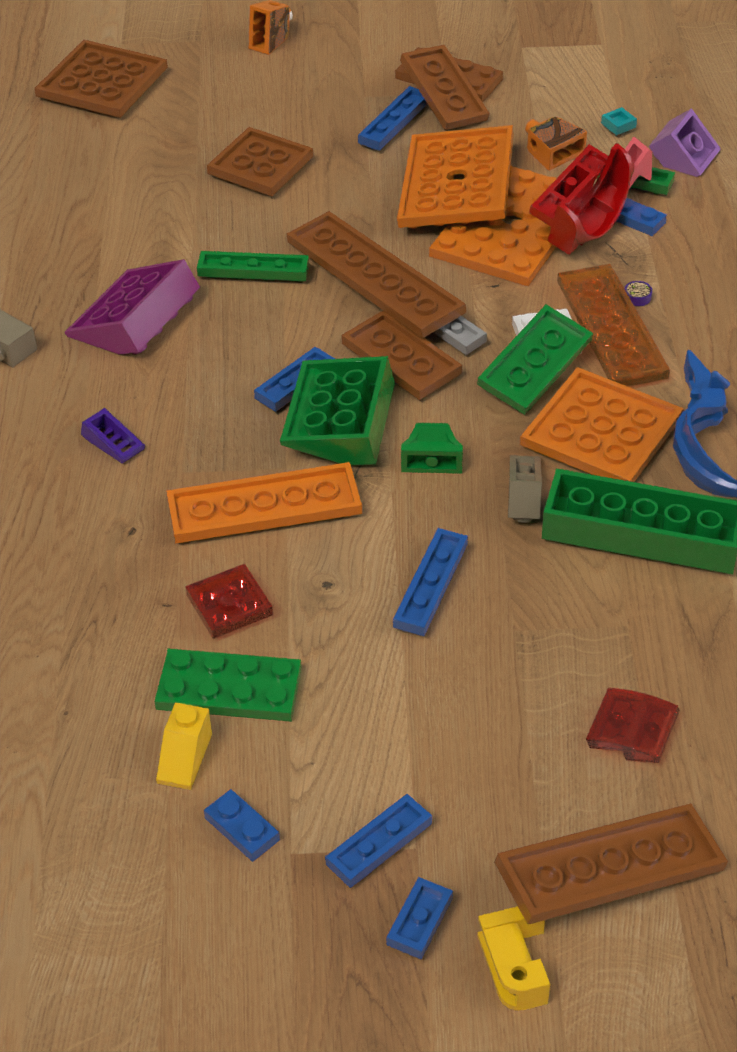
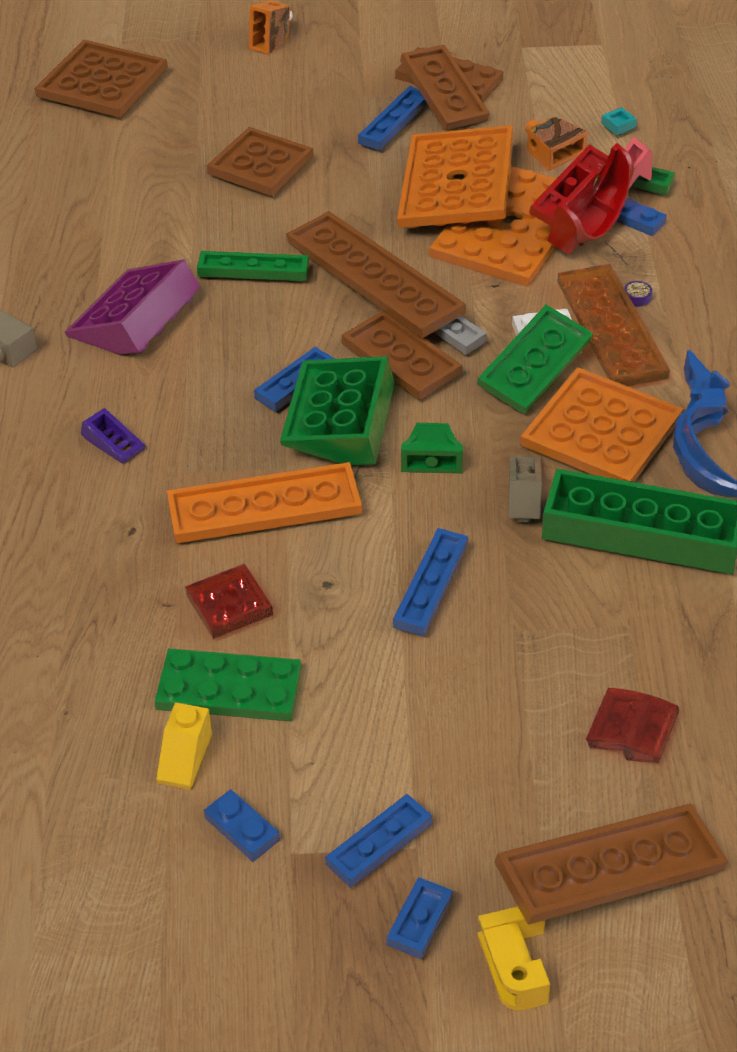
(685, 145): medium lavender slope -> none

